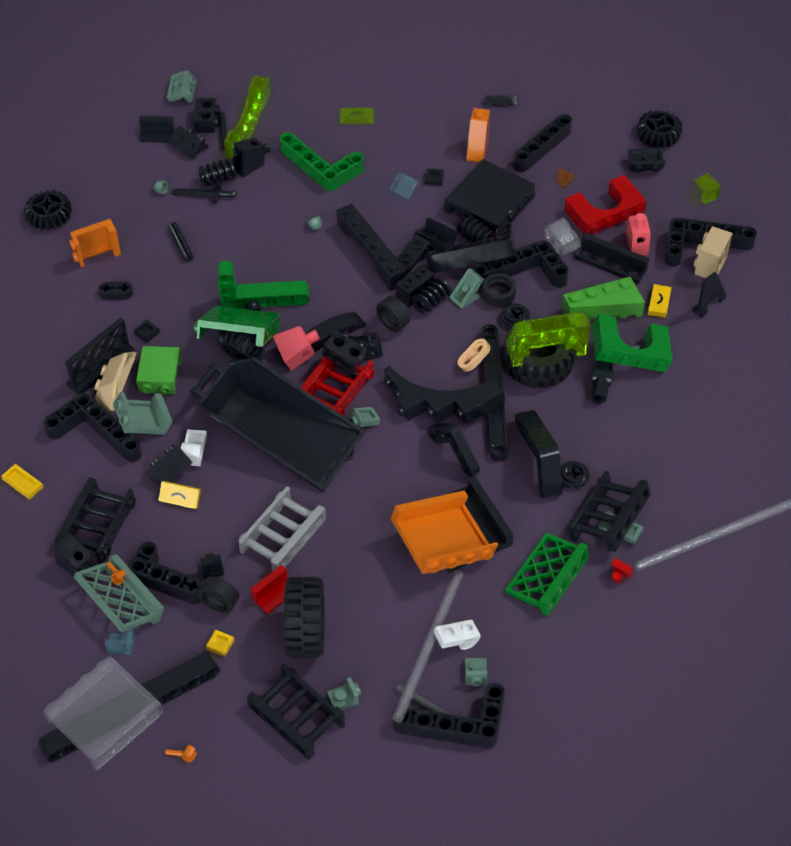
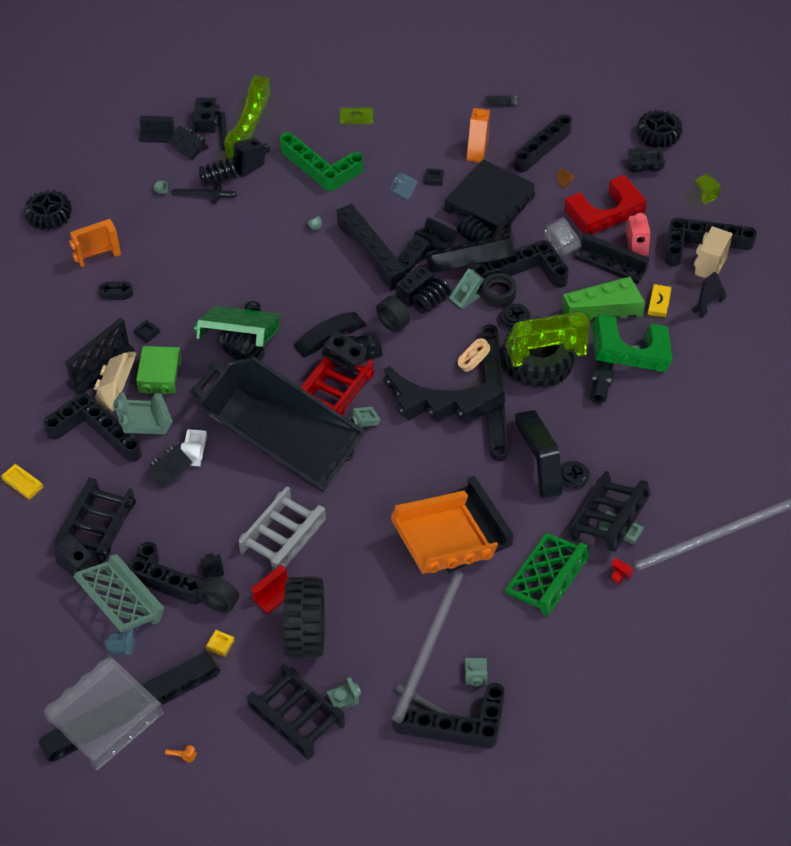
(117, 574): orange hand -> none
(179, 494): yellow tile -> none
(180, 242): black axle -> none
(181, 86): sand green bracket -> none
(267, 294): green beam -> none
(296, 346): coral torso -> none
(452, 434): black beam -> none
(459, 633): white plate -> none

